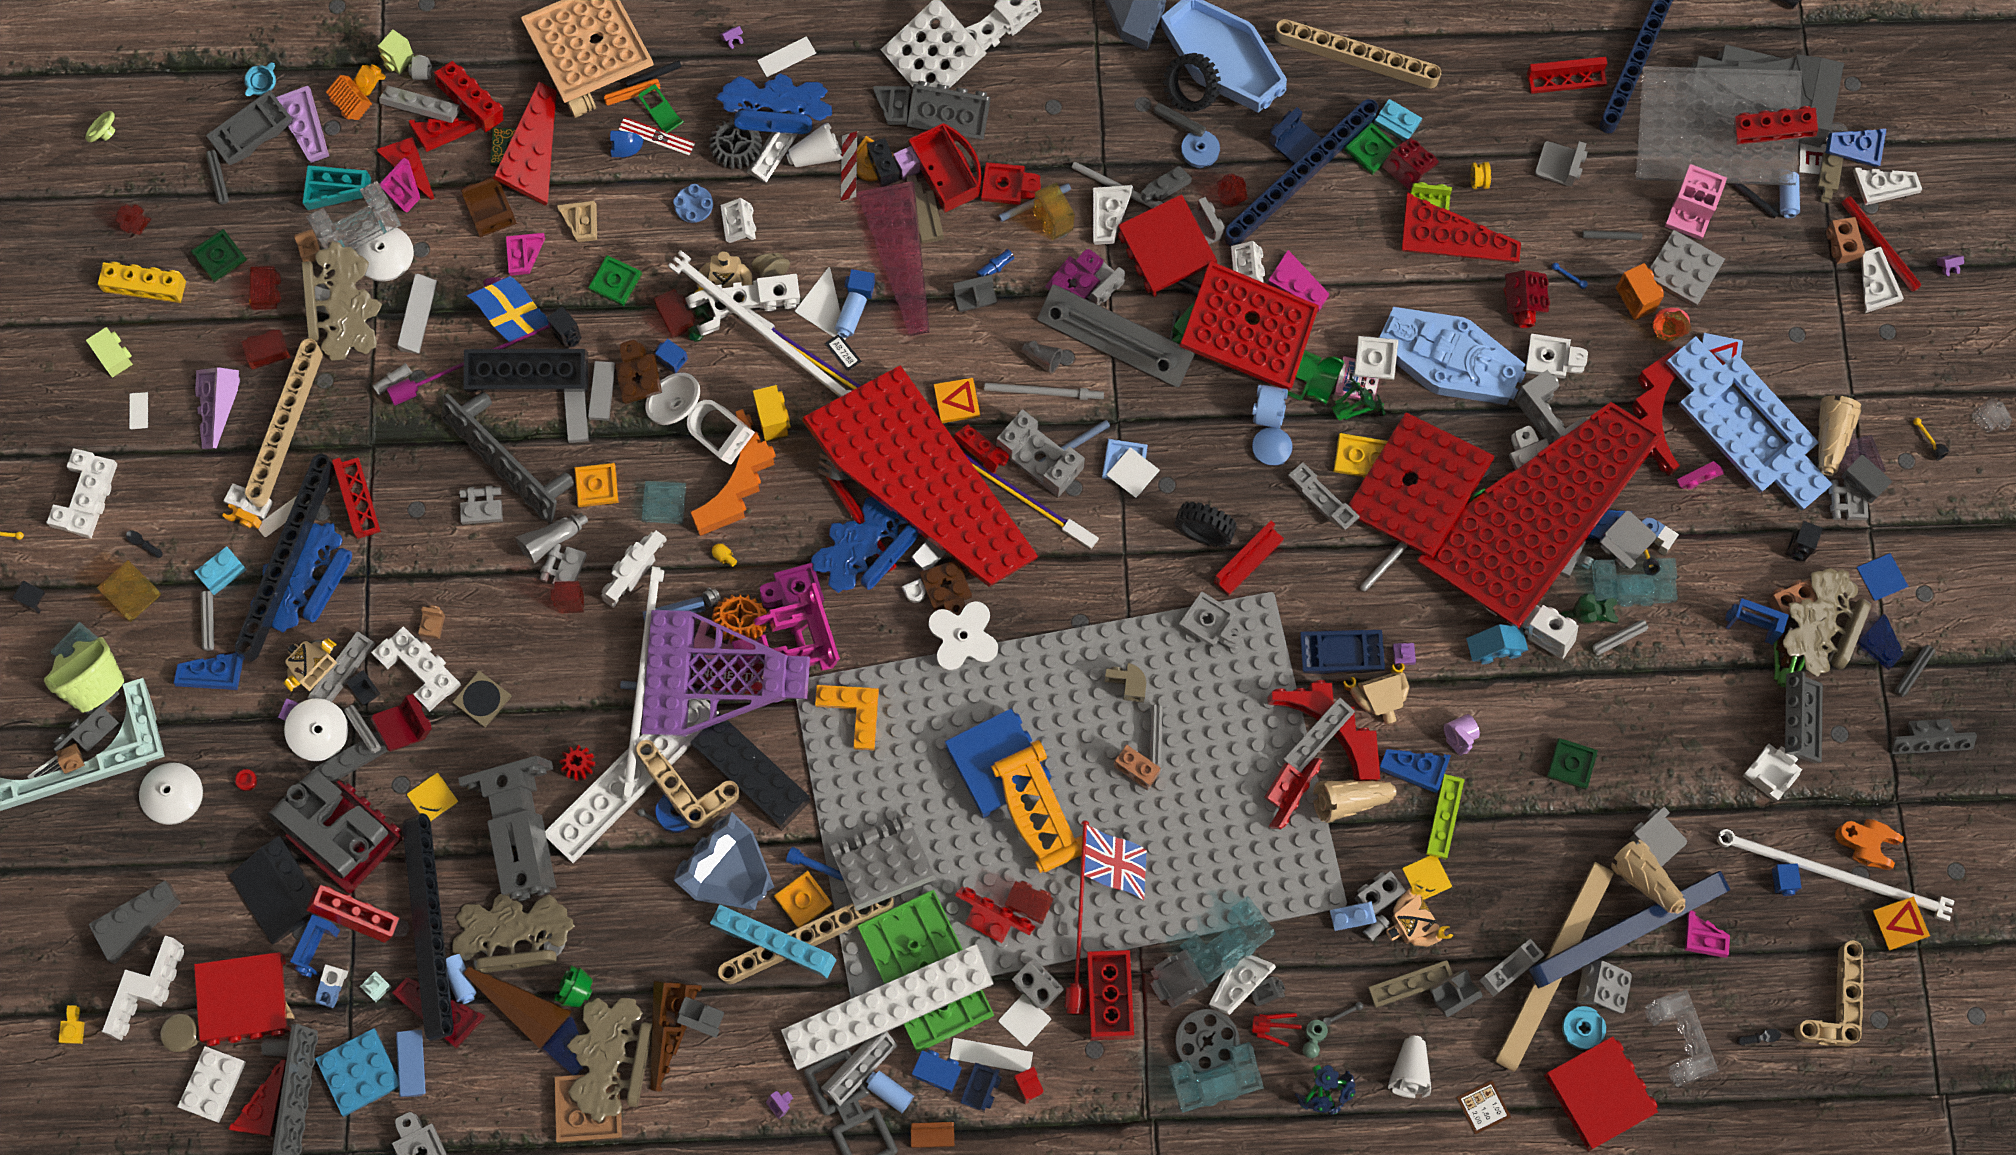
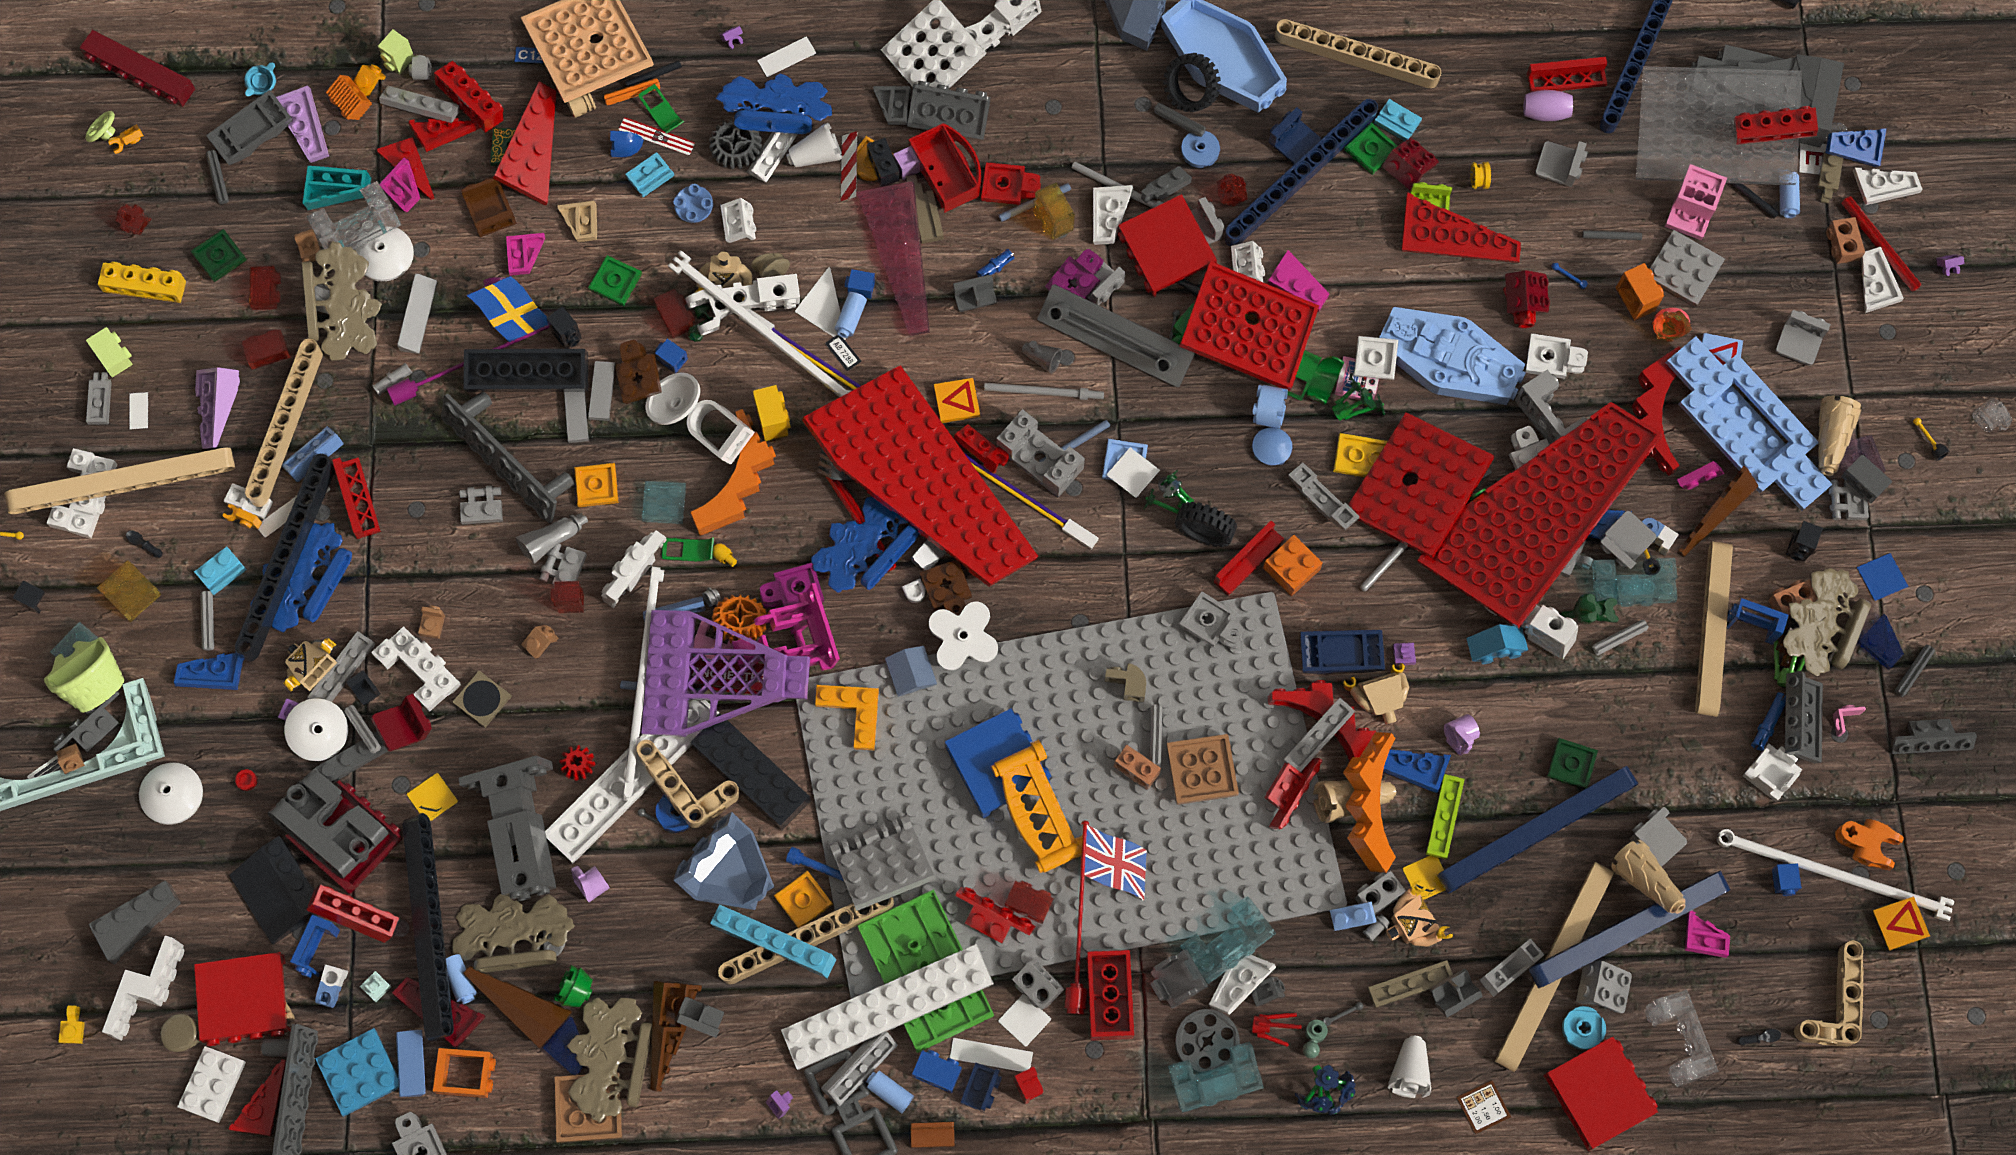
(98, 399): none -> light grey hinge
(119, 480): none -> tan beam
(131, 135): none -> light orange plate
(137, 68): none -> dark red brick
(324, 442): none -> medium blue slope
(442, 1071): none -> orange window
(528, 55): none -> blue sticker
(539, 640): none -> medium nougat bracket
(589, 883): none -> lavender piece
(649, 174): none -> medium azure plate
(692, 550): none -> green piece
(910, 670): none -> sand blue slope
(1171, 491): none -> plant
(1202, 769): none -> medium nougat plate
(1292, 565): none -> orange brick
(1364, 804): none -> orange arch
(1537, 829): none -> dark blue beam
(1548, 105): none -> lavender piece
(1714, 629): none -> tan beam
(1734, 495): none -> reddish brown wedge
(1766, 729): none -> blue pin
(1801, 337): none -> light grey bracket
(1847, 710): none -> bright pink bracket

